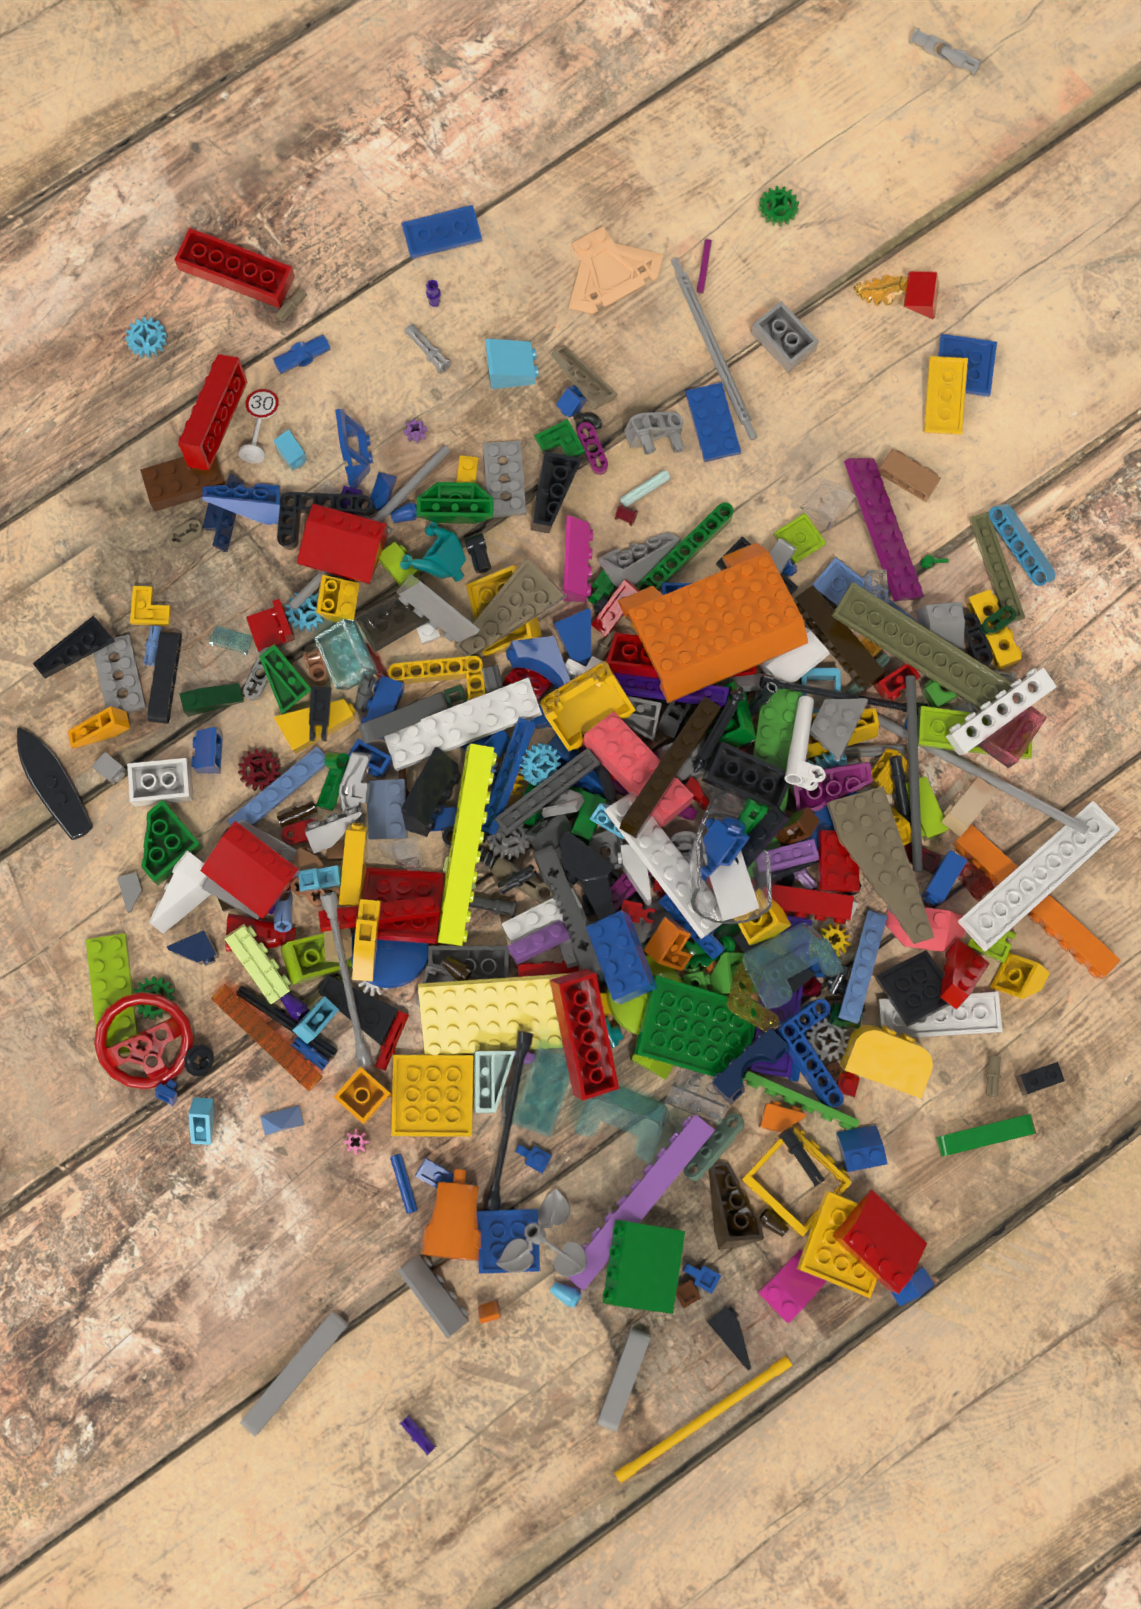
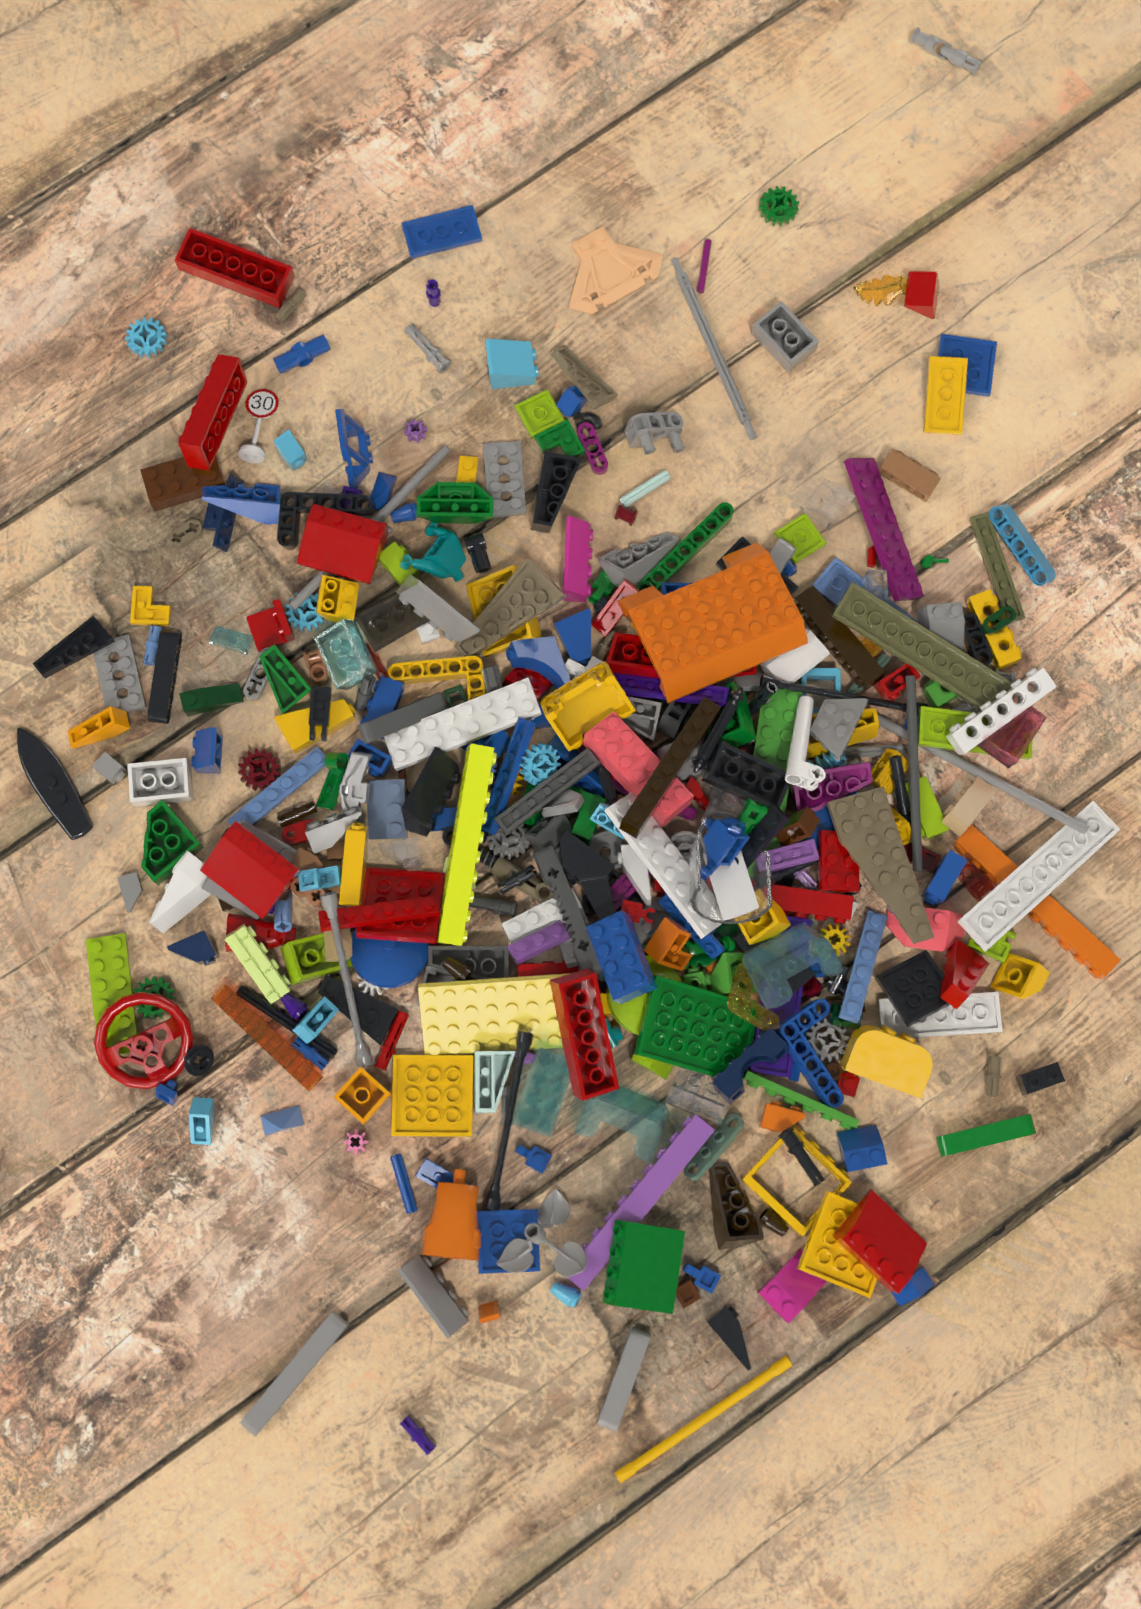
(366, 940): yellow slope -> none
(539, 413): none -> lime plate
(713, 422): blue plate -> none
(871, 557): none -> red arm

